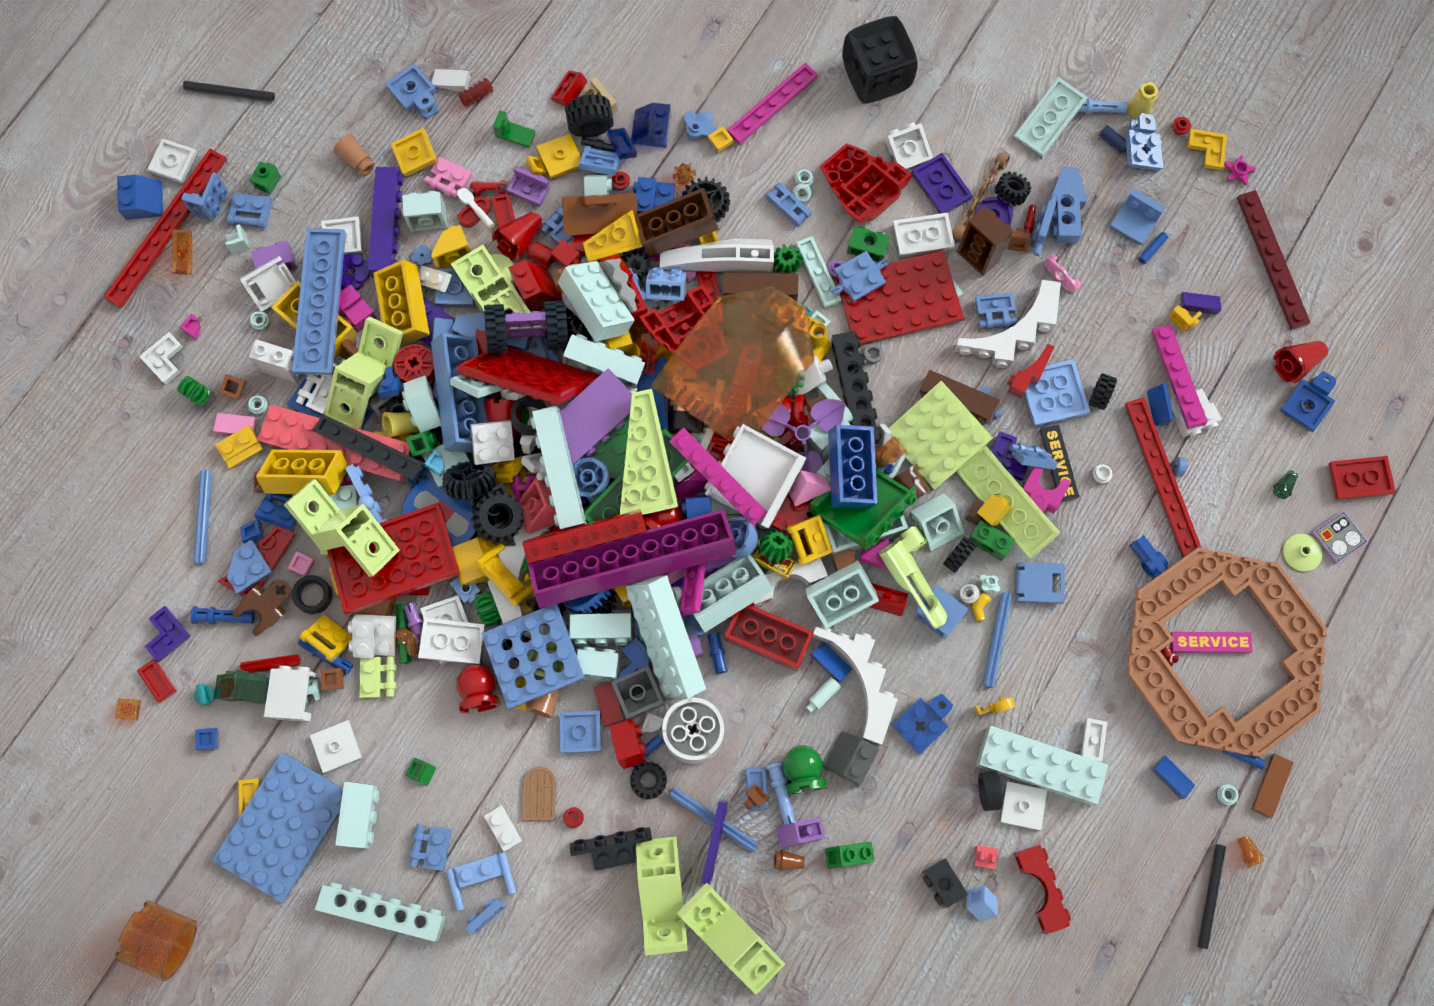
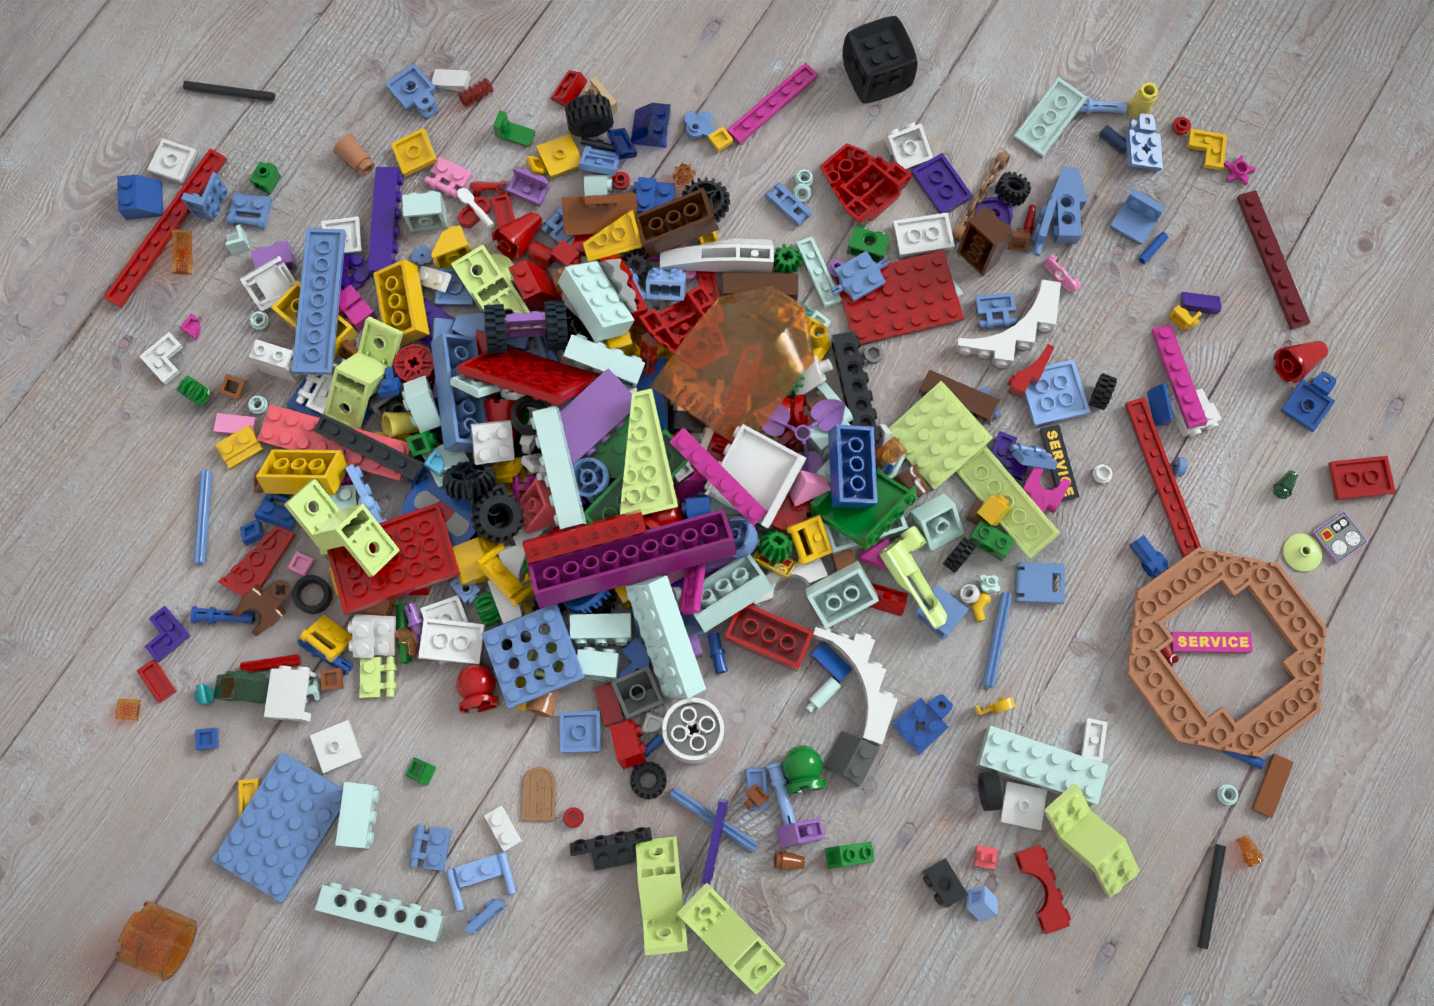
(247, 567): medium blue plate -> none
(1092, 840): none -> yellowish green bracket
(1173, 777): blue slope -> none

